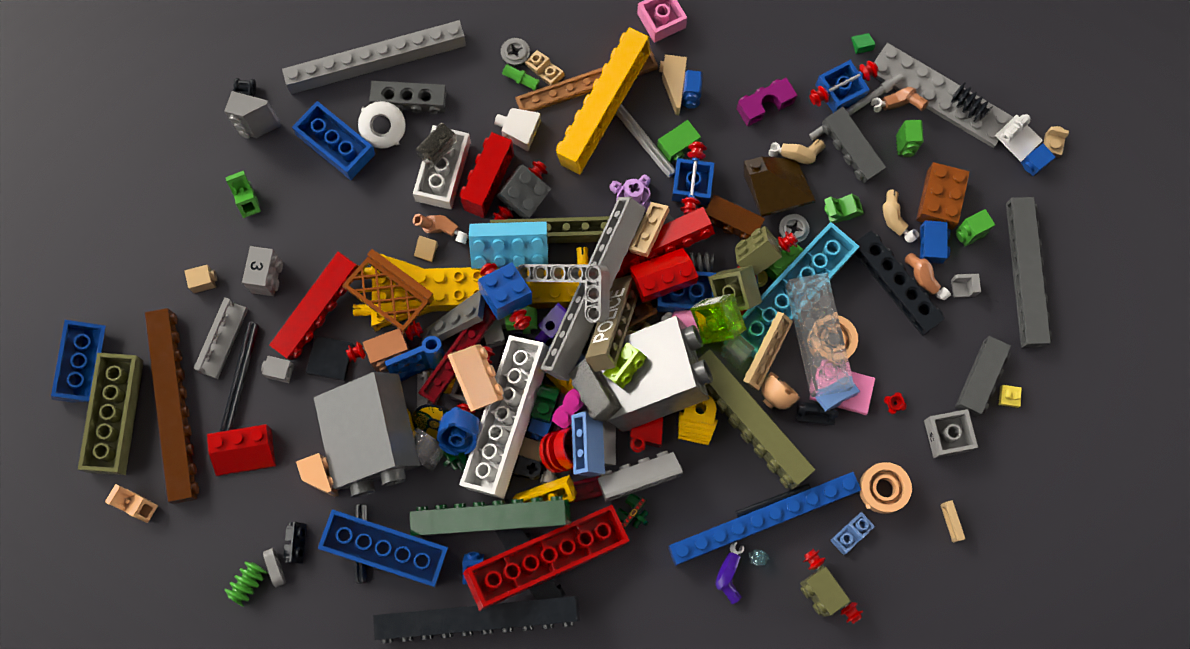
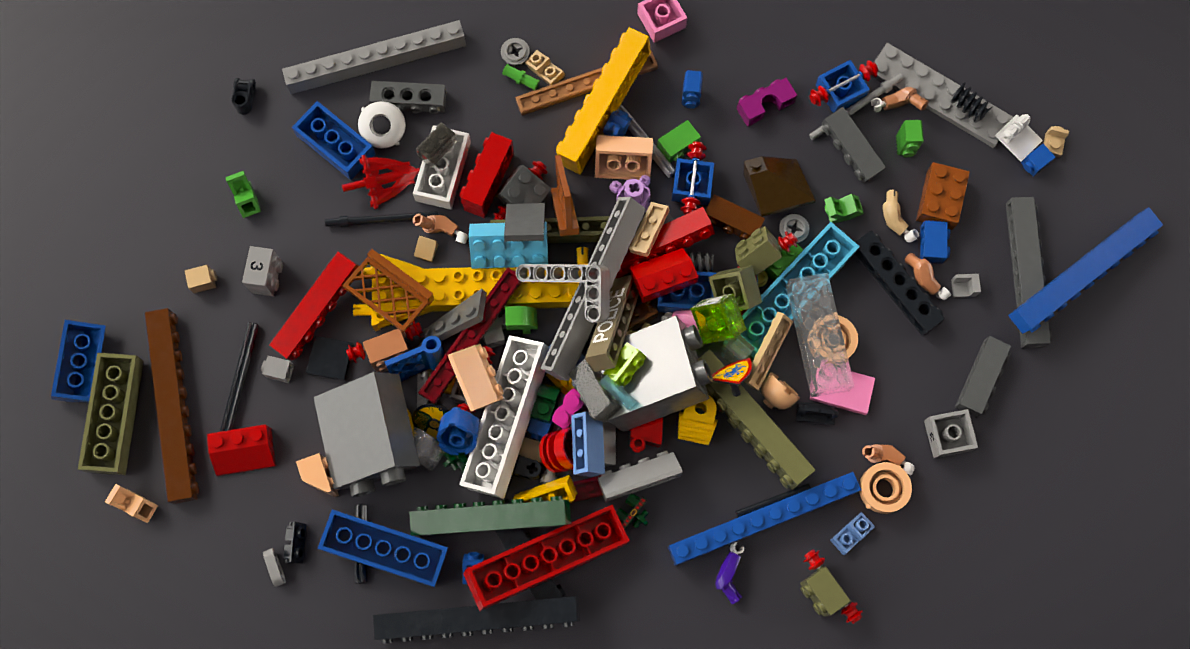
(220, 339): light grey fence -> none
(245, 582): bright green piece -> none
(251, 115): light grey slope -> none
(345, 221): none -> black bar
(401, 173): none -> red bar
(506, 293): blue brick -> none
(519, 126): white torso -> none
(524, 222): none -> dark grey tile
(555, 318): dark purple torso -> none
(563, 202): none -> dark orange fence
(617, 124): none -> blue brick
(617, 392): none -> clear light blue pin
(623, 157): none -> light nougat slope
(673, 78): tan slope -> none
(734, 374): none -> shield
(758, 557): clear light blue plate -> none
(797, 152): tan arm -> none
(834, 400): medium blue slope -> none
(863, 43): green slope -> none
(882, 453): none -> nougat arm
(897, 397): red plate -> none
(952, 521): tan tile -> none
(974, 227): bright green brick -> none
(1010, 396): light yellow tile -> none
(1085, 270): none -> blue brick

